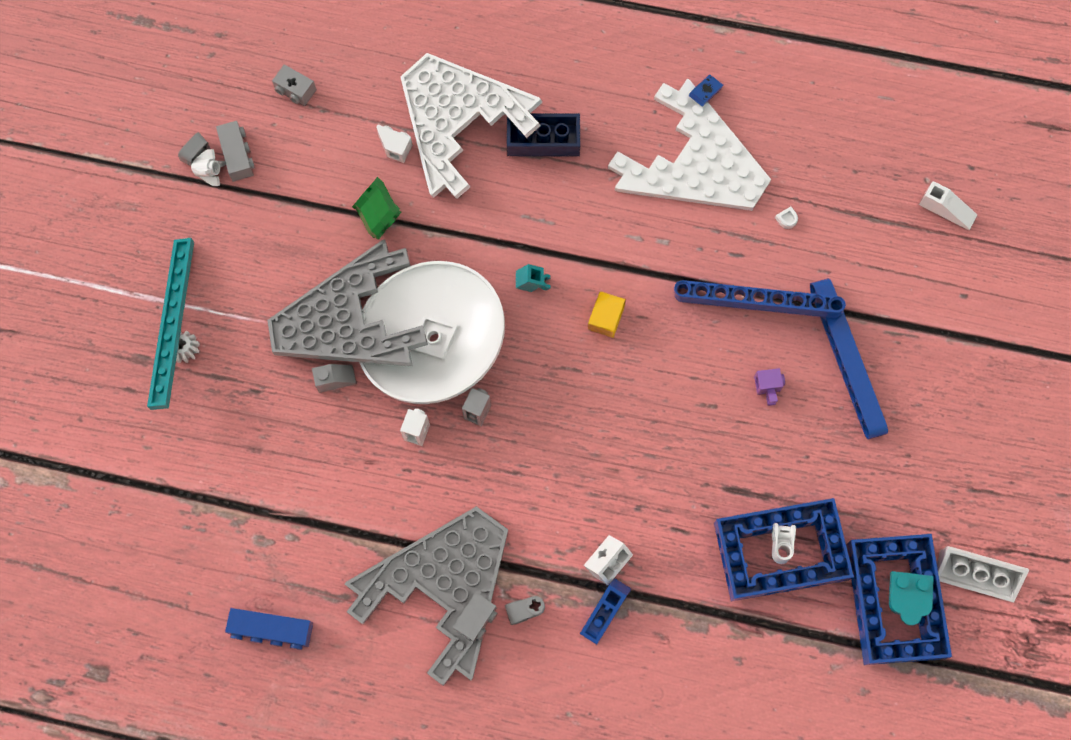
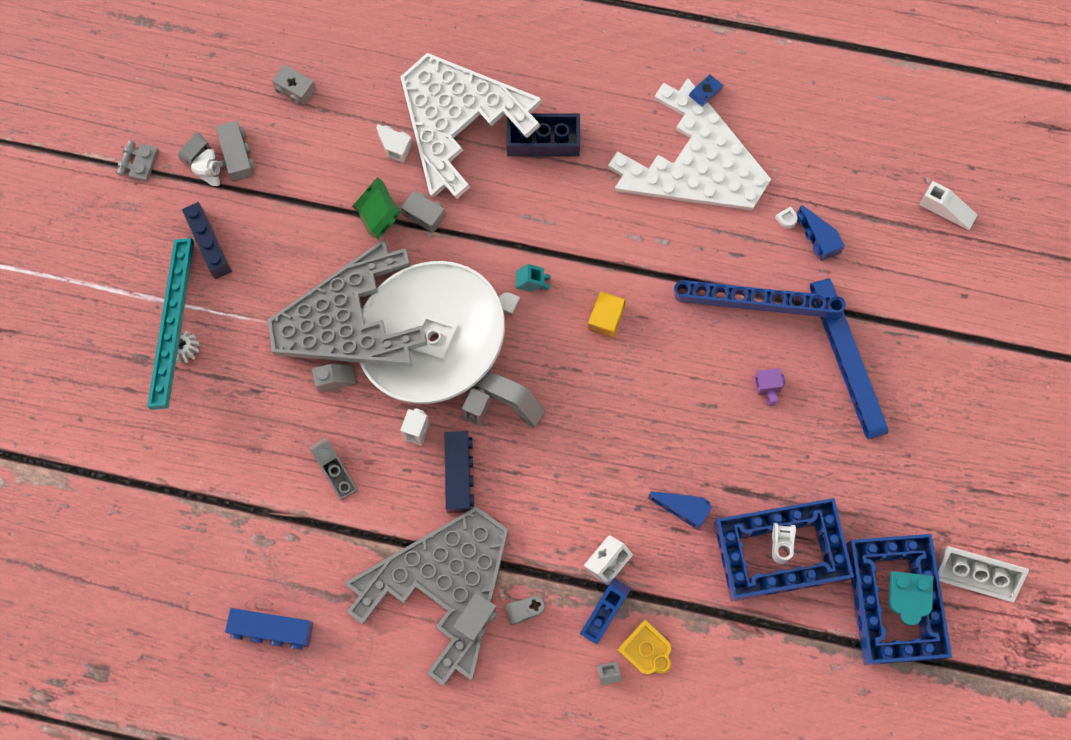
(142, 164): none -> light grey plate
(206, 240): none -> dark blue brick
(333, 468): none -> light grey slope
(423, 211): none -> light grey brick
(458, 472): none -> dark blue brick
(509, 302): none -> white tile
(514, 395): none -> light grey beam
(609, 673): none -> light grey plate
(647, 650): none -> yellow plate
(685, 507): none -> blue slope
(823, 236): none -> blue slope

